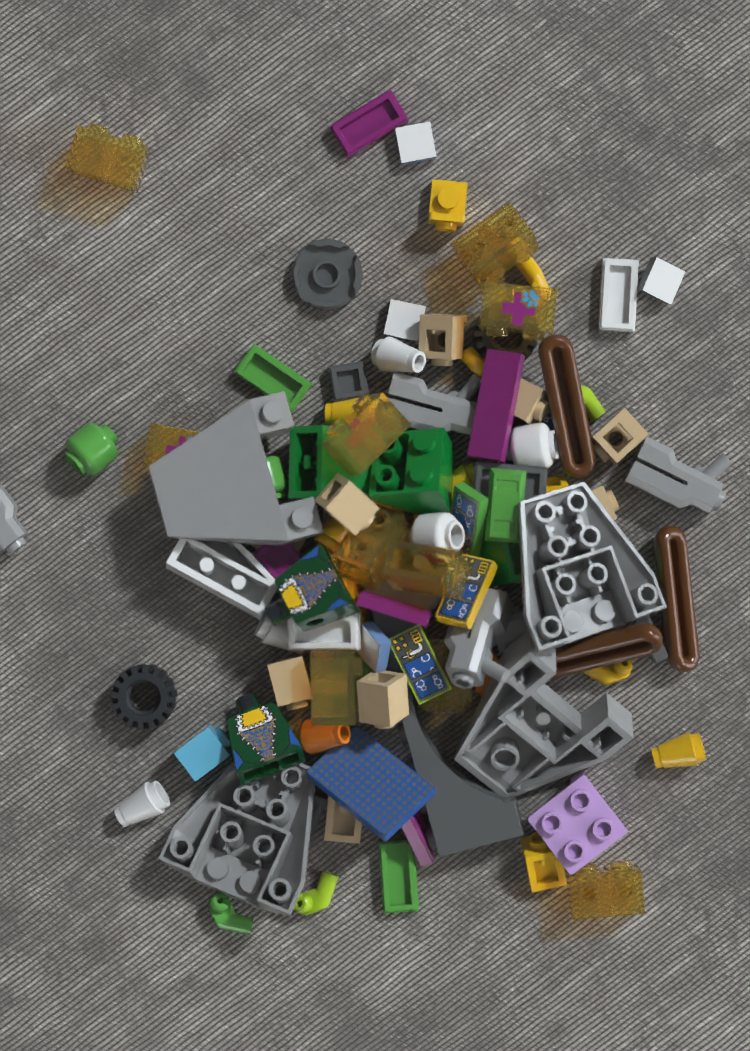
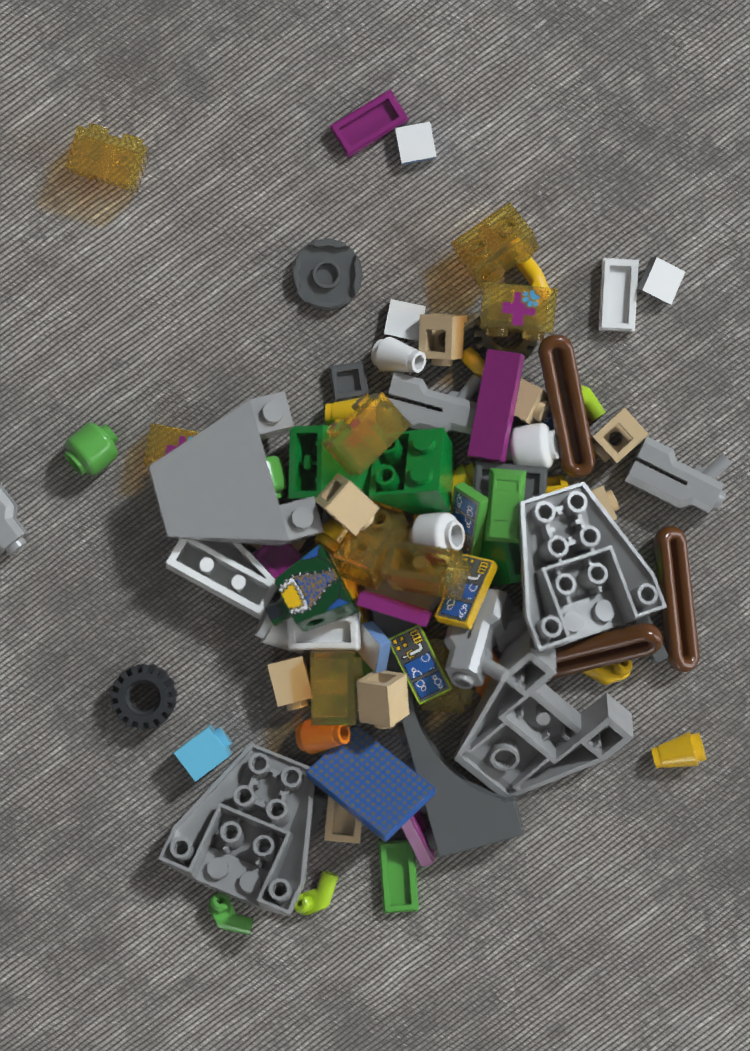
(143, 804): white cone -> none
(261, 740): torso -> none
(272, 376): bright green tile -> none
(447, 205): yellow bracket -> none
(542, 865): yellow bracket -> none
(577, 824): lavender bracket -> none
(606, 891): clear yellow brick -> none

